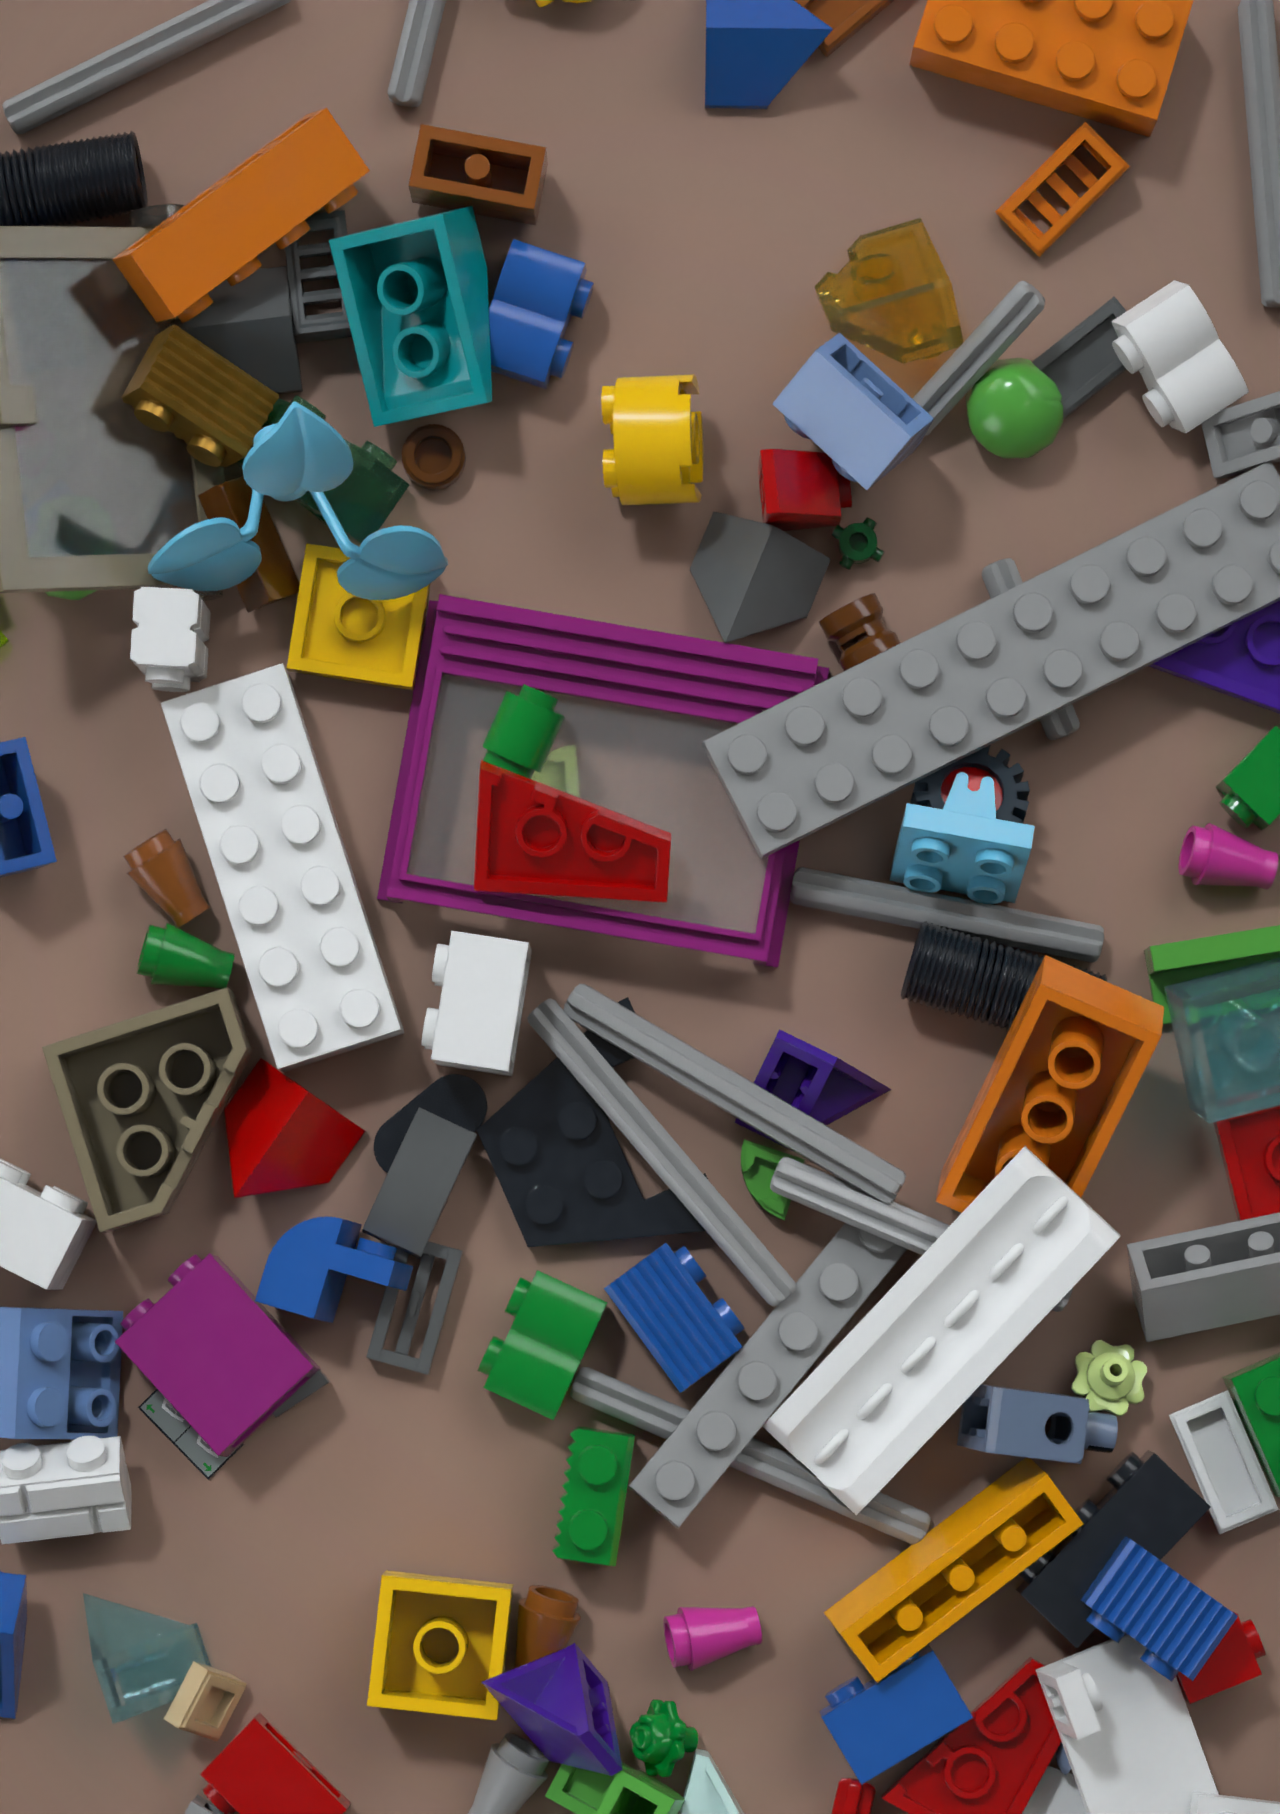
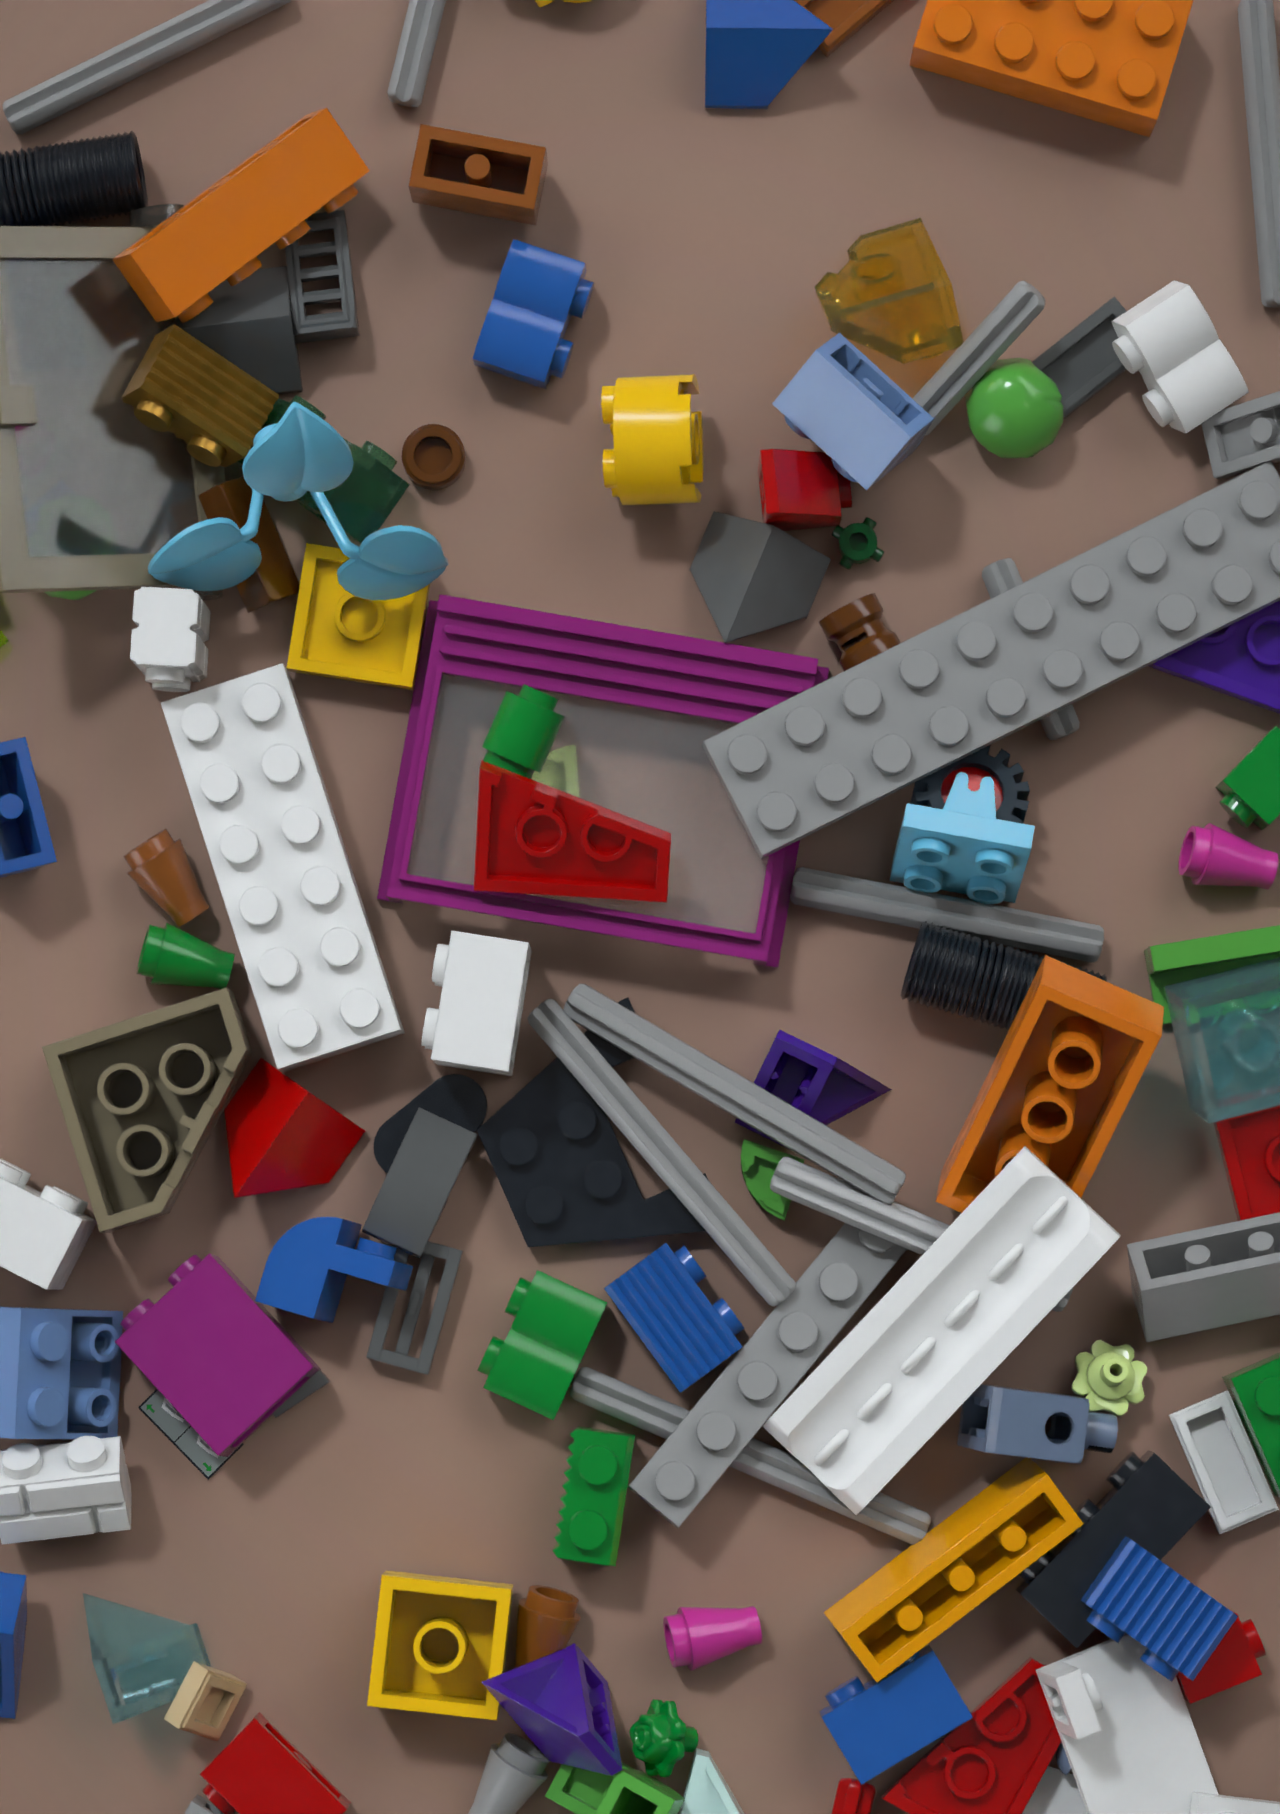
(418, 314): teal slope -> none
(1101, 151): orange slope -> none

